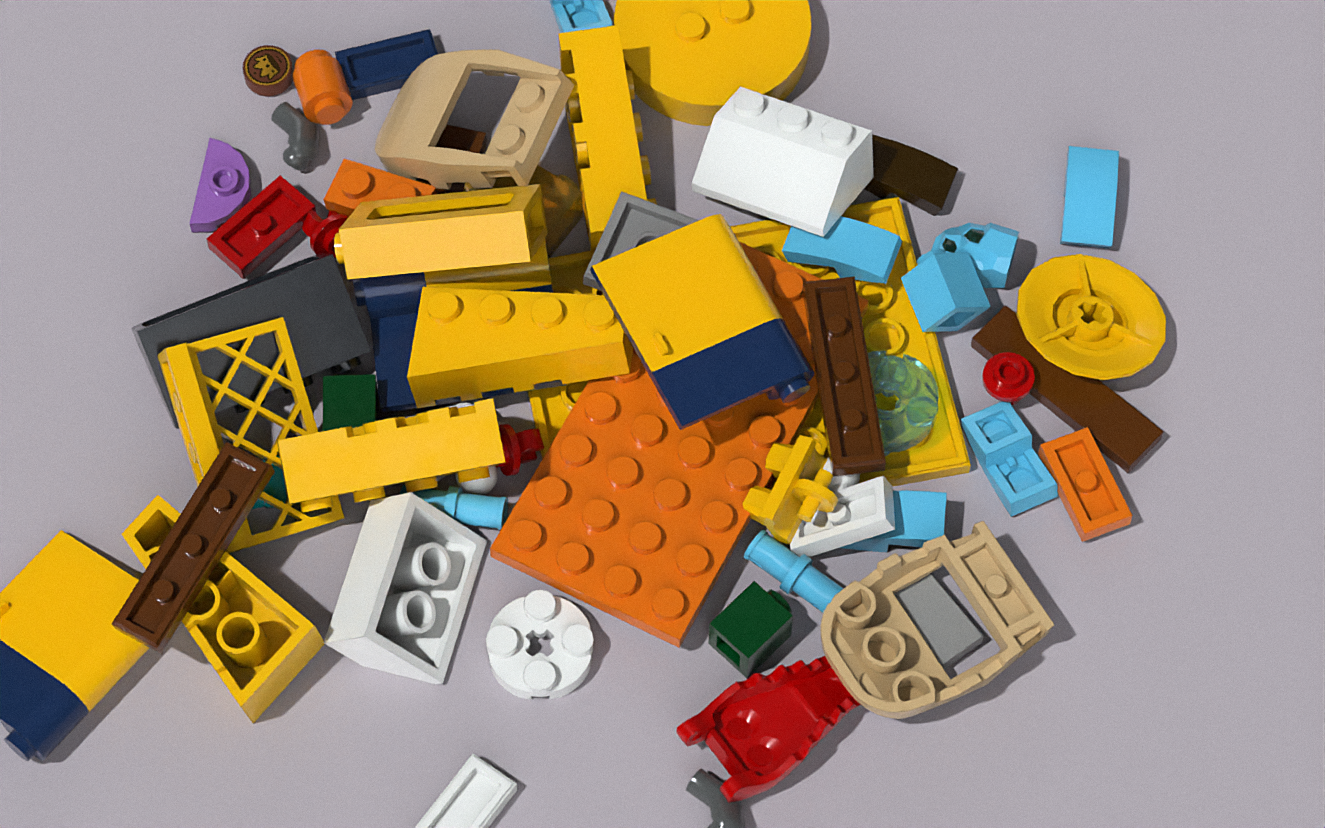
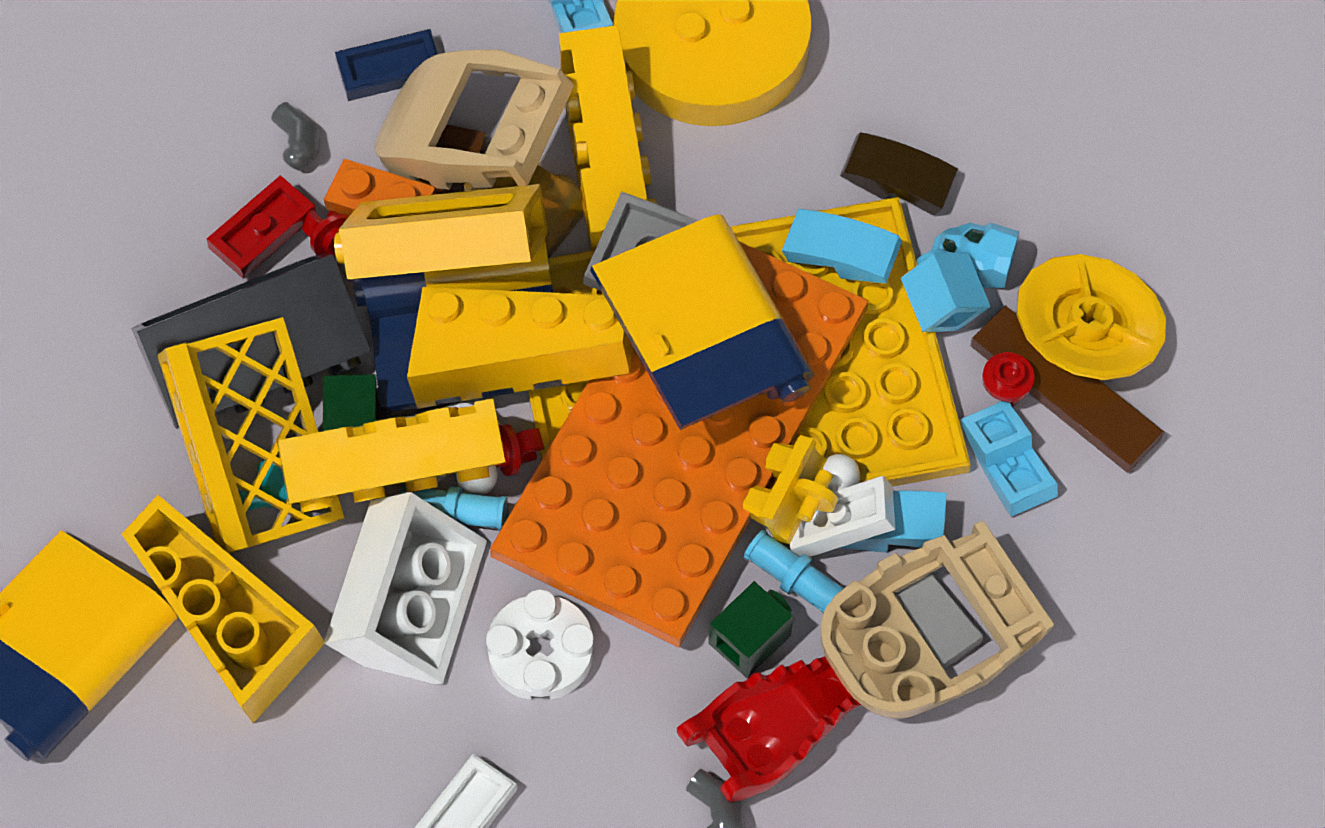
(193, 547): reddish brown tile -> none
(222, 187): medium lavender plate -> none
(268, 70): tile -> none
(321, 87): orange brick -> none
(784, 161): white slope -> none
(843, 376): reddish brown tile -> none
(917, 403): clear light blue plate -> none
(1085, 484): orange plate -> none
(1089, 197): medium azure slope -> none

